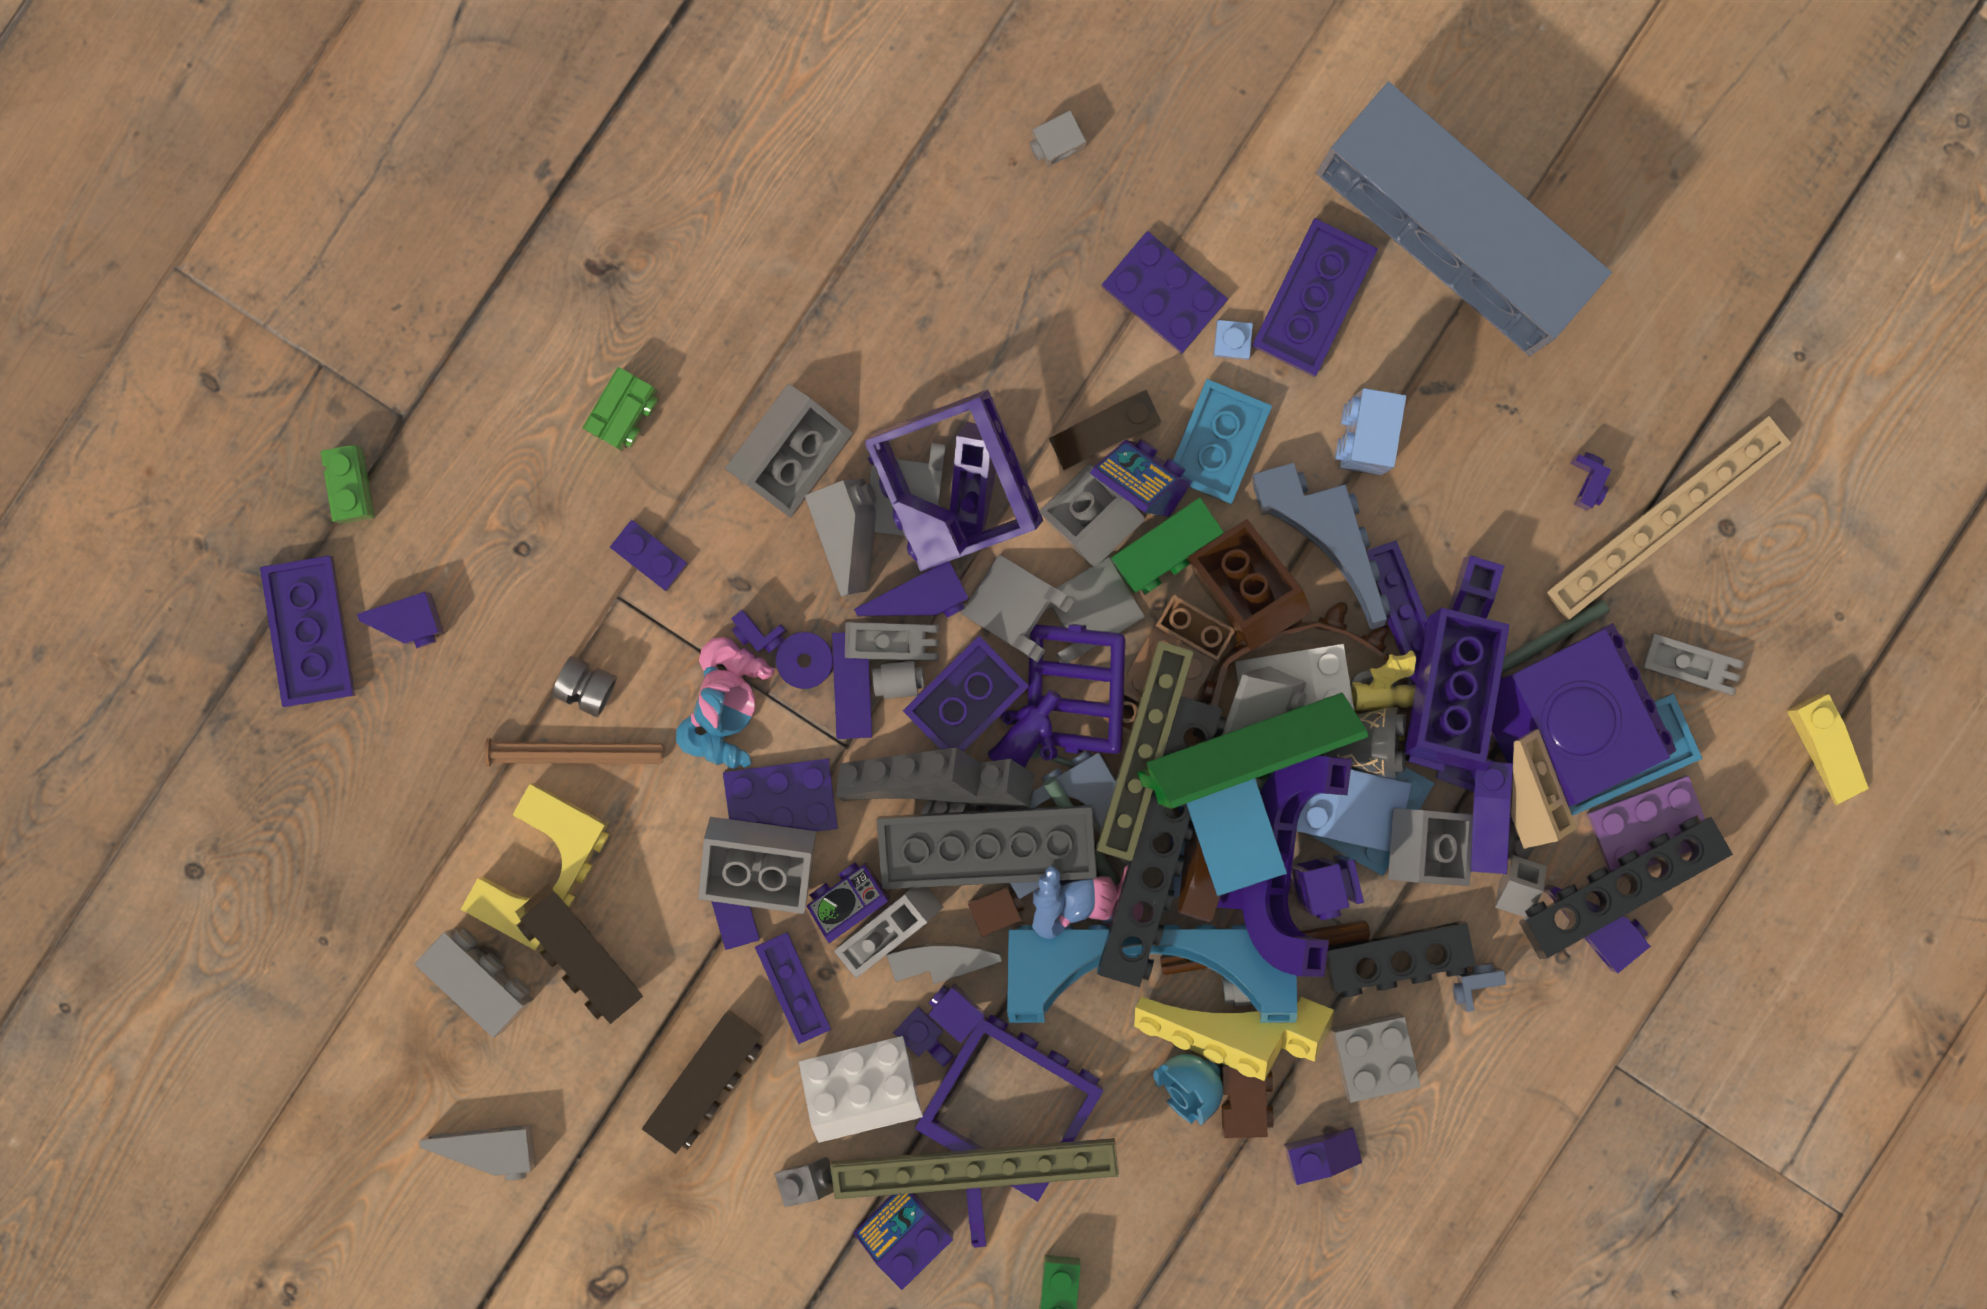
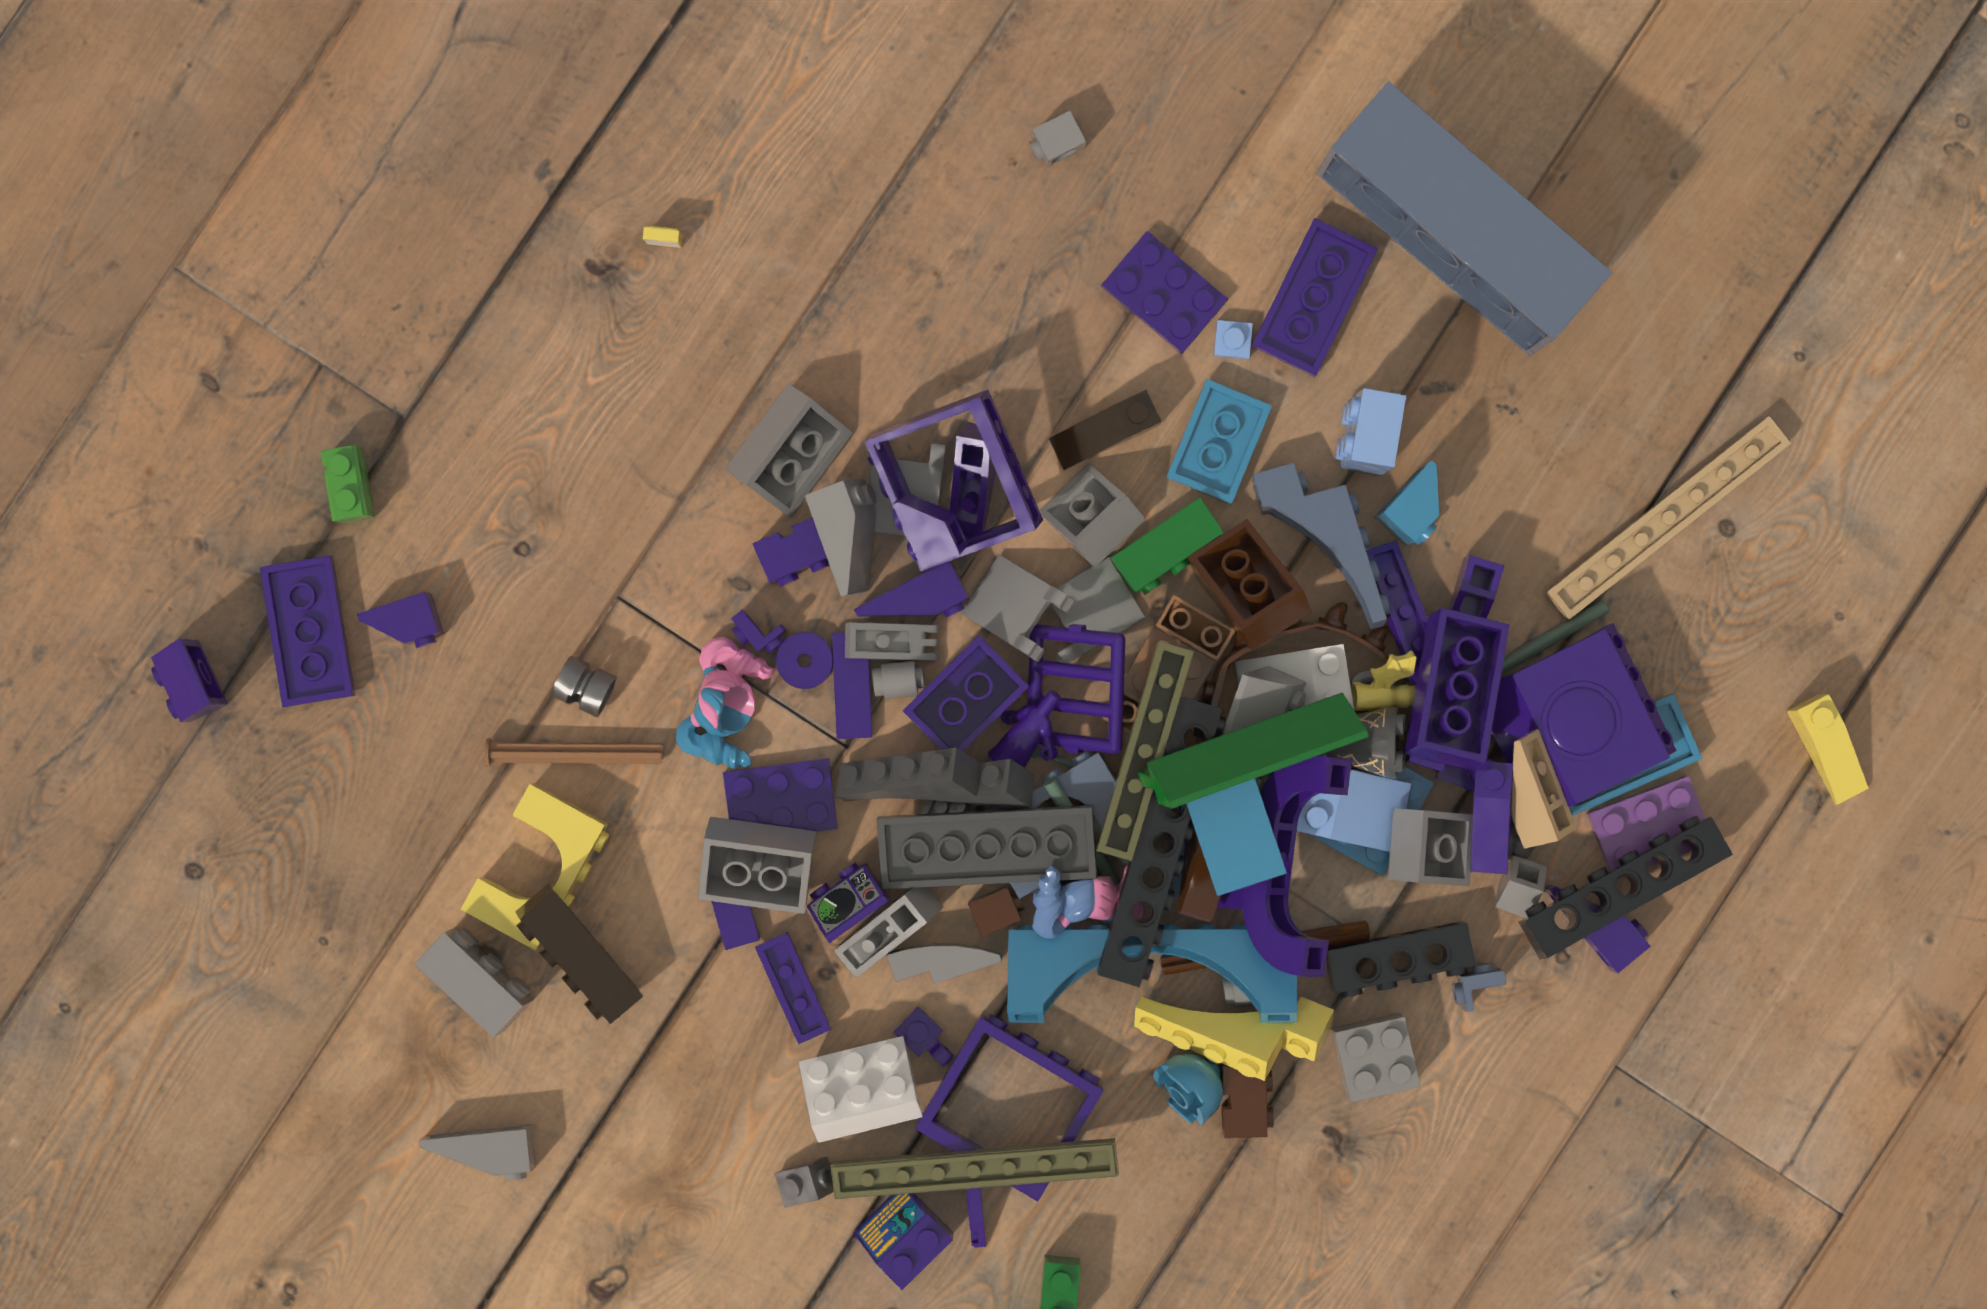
(187, 680): none -> dark purple slope
(621, 409): bright green brick -> none
(648, 555): dark purple plate -> none
(662, 236): none -> light yellow tile
(702, 1081): dark brown brick -> none
(792, 554): none -> dark purple brick
(955, 1011): dark purple slope -> none
(1143, 477): slope -> none
(1322, 1156): dark purple slope -> none
(1326, 886): dark purple brick -> none
(1413, 507): none -> dark azure slope
(1593, 488): dark purple bracket -> none
(1691, 664): light grey hinge -> none

